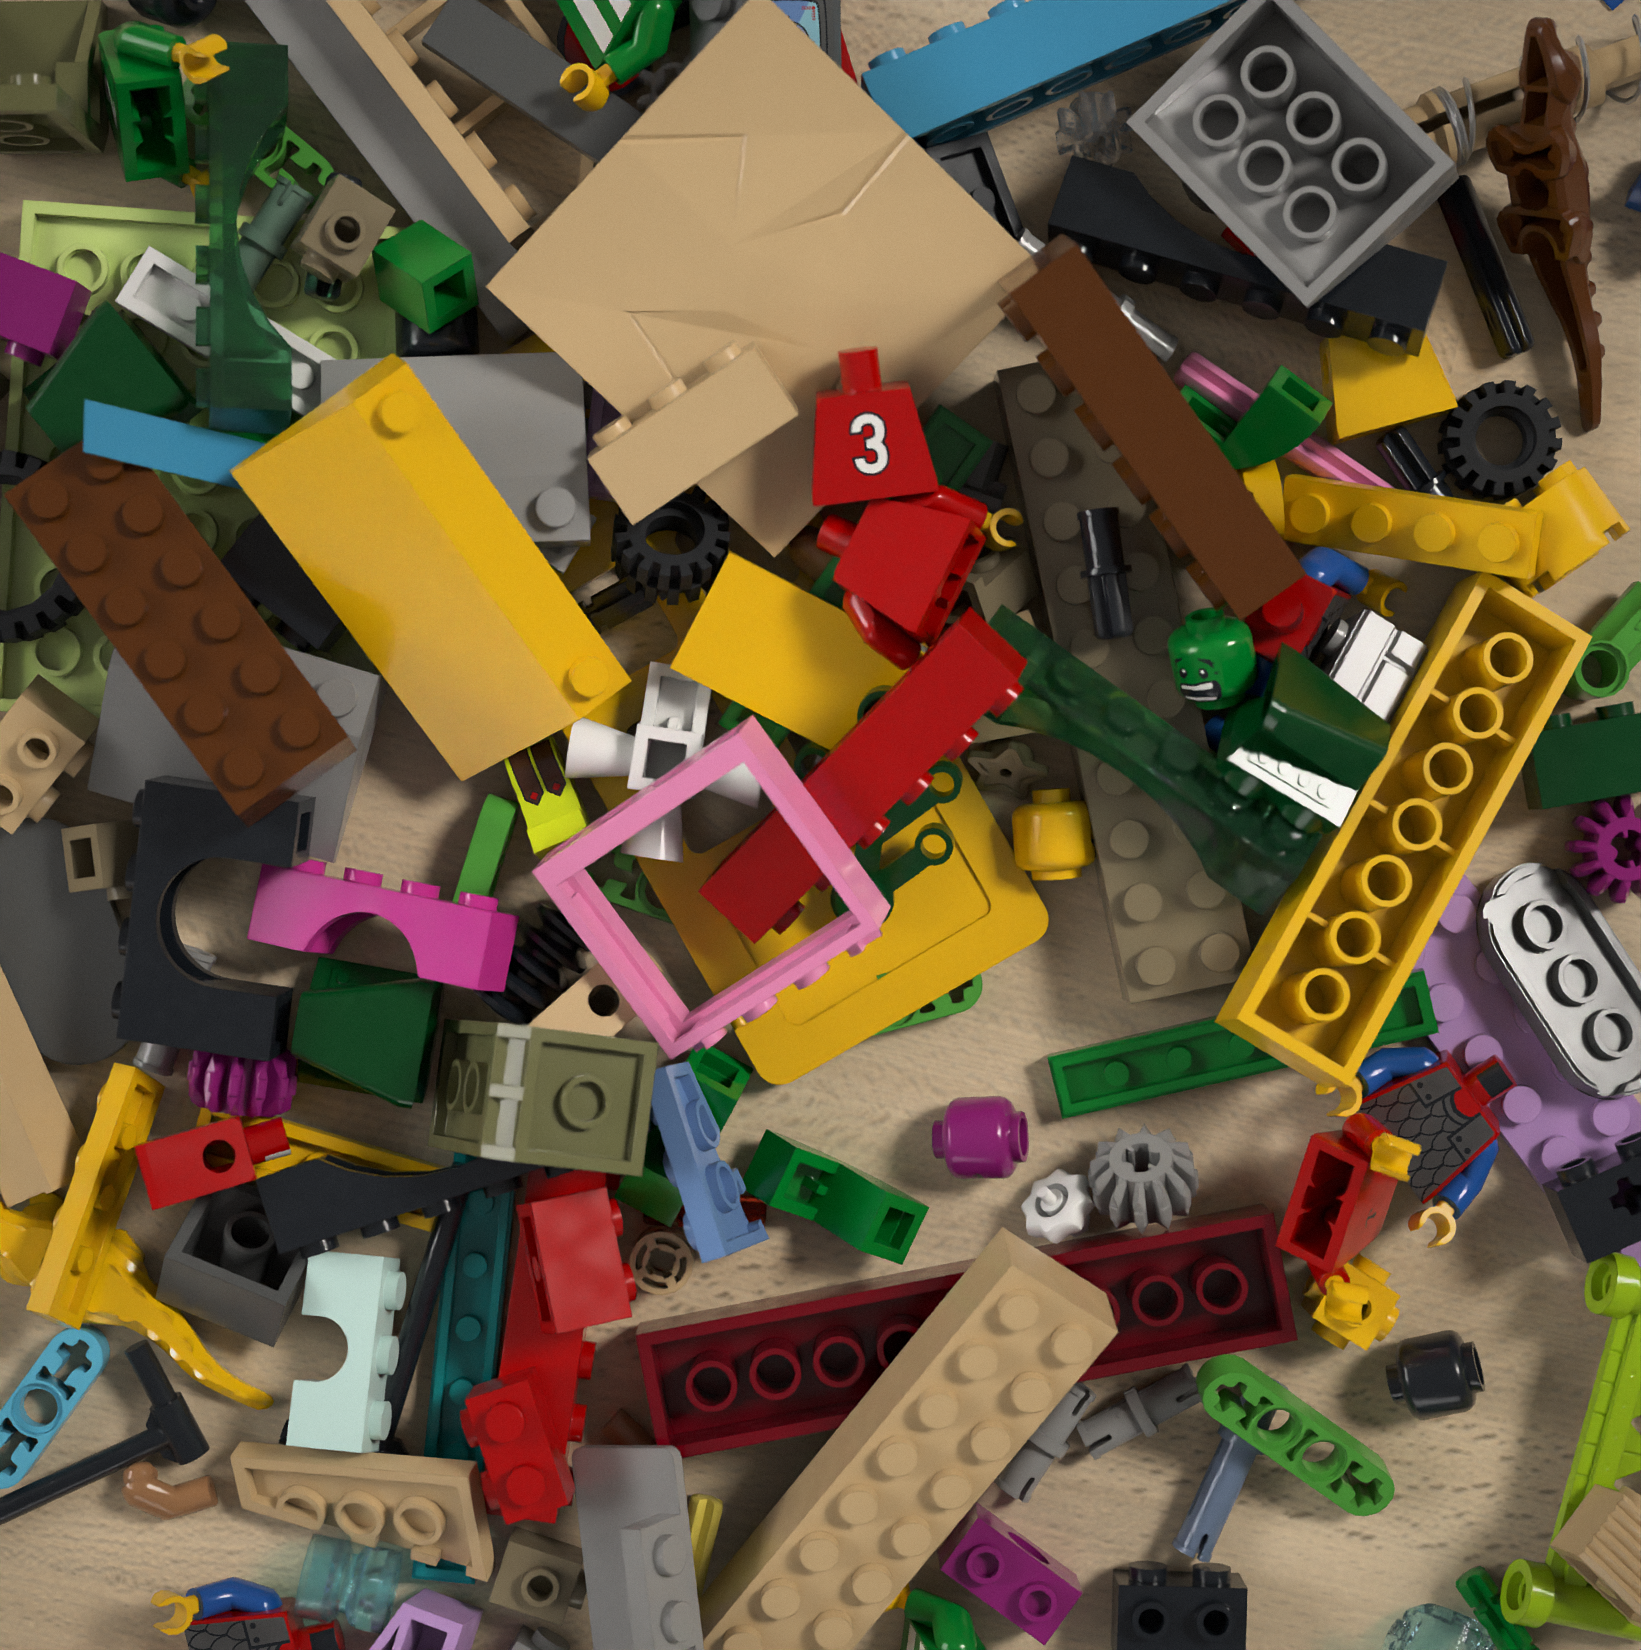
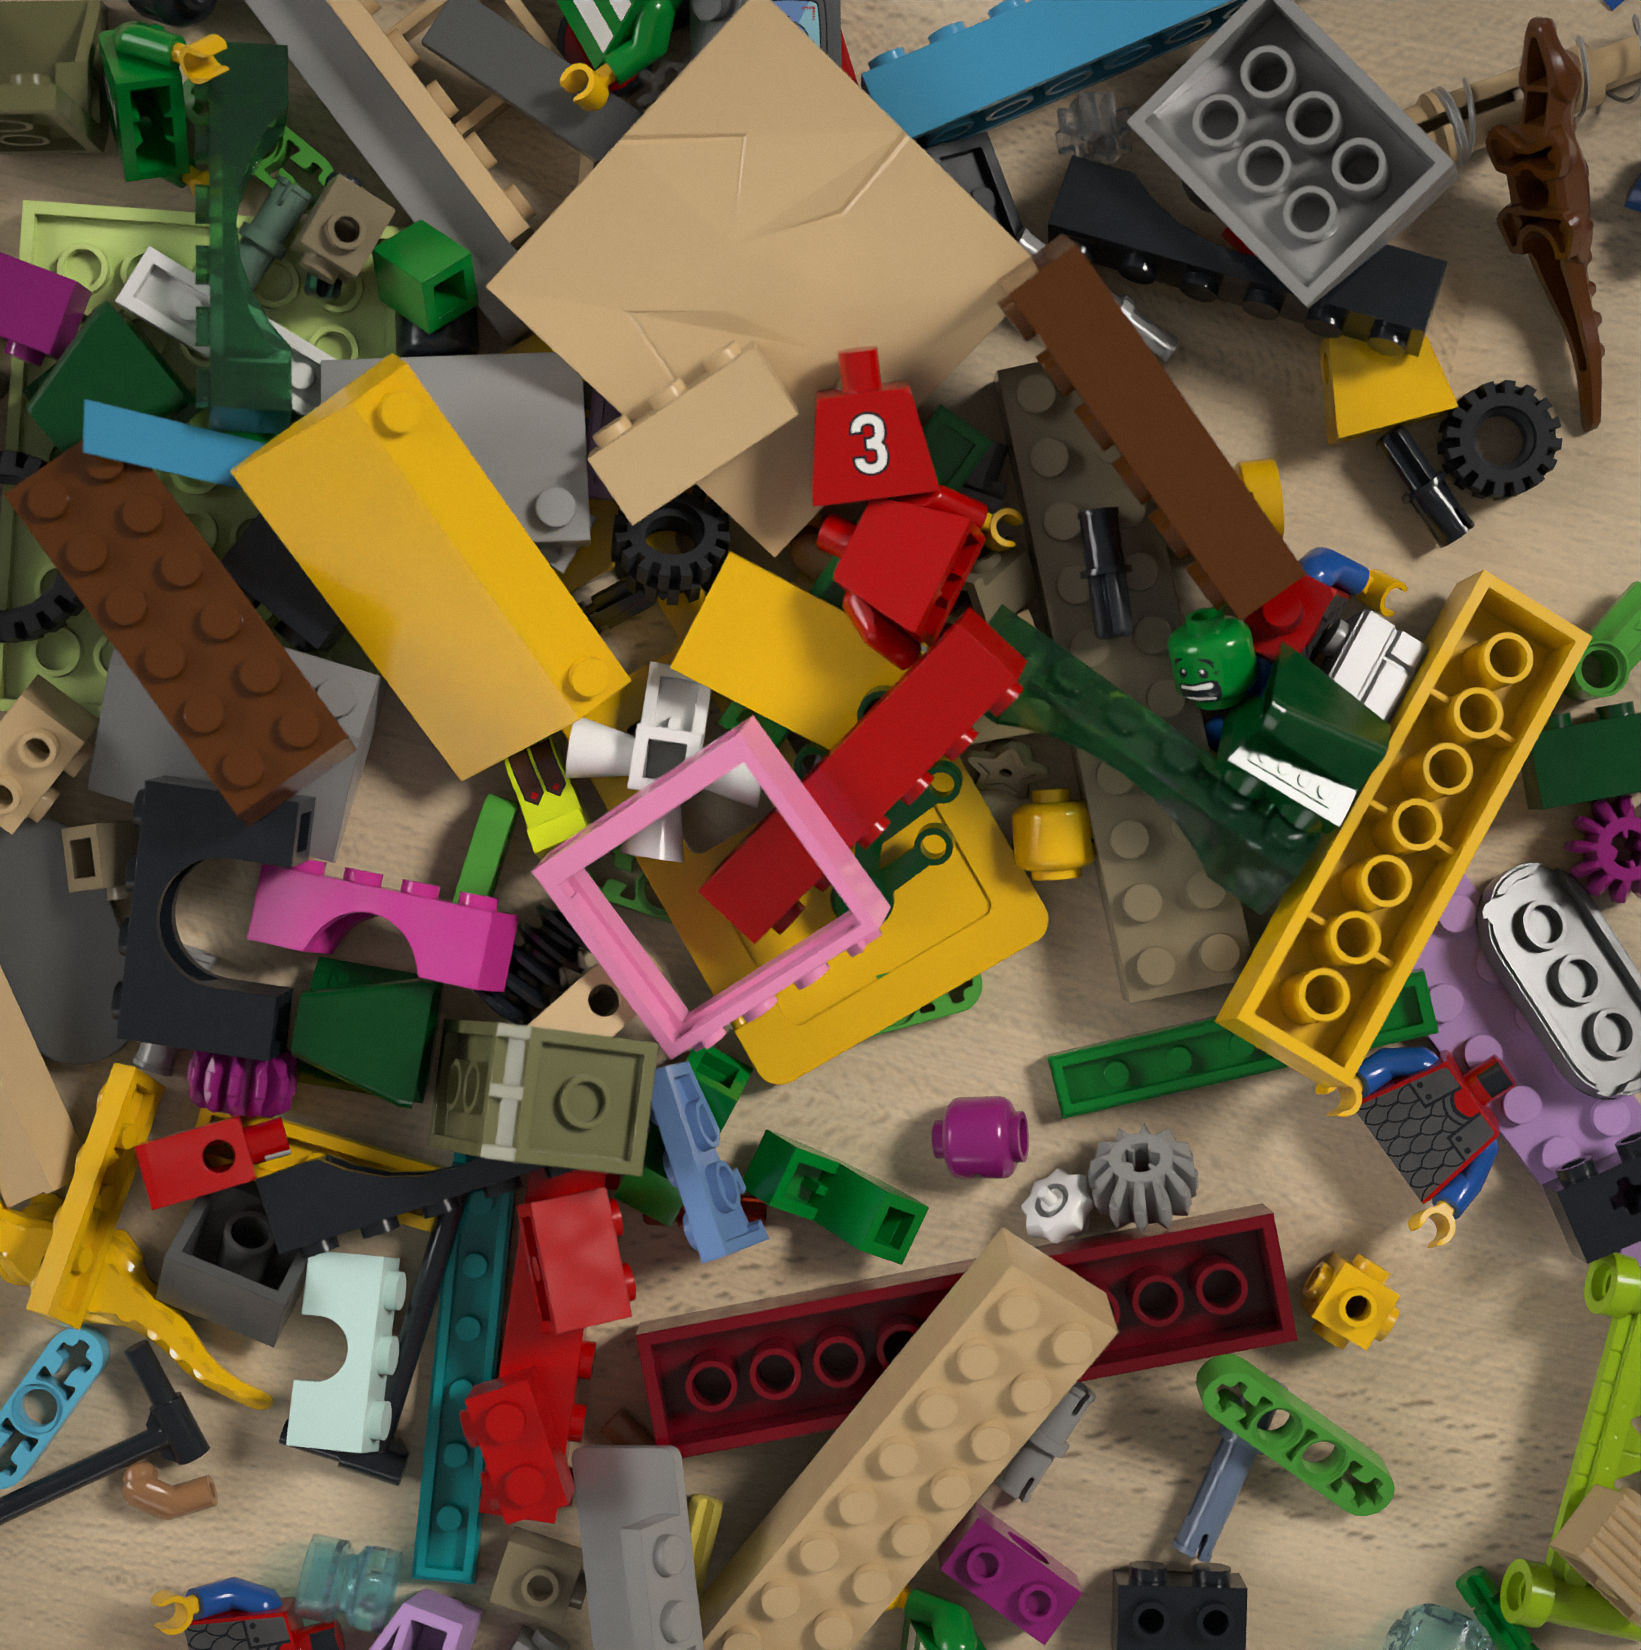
(372, 1496): tan wing -> none
(669, 1253): tan wheel -> none
(1139, 1412): light grey pin -> none
(1233, 398): bright pink axle -> none
(1270, 427): green brick -> none
(1343, 1205): red torso -> none
(1412, 525): yellow plate -> none
(1436, 1375): black head -> none
(1485, 269): black axle -> none
(1572, 525): yellow brick -> none

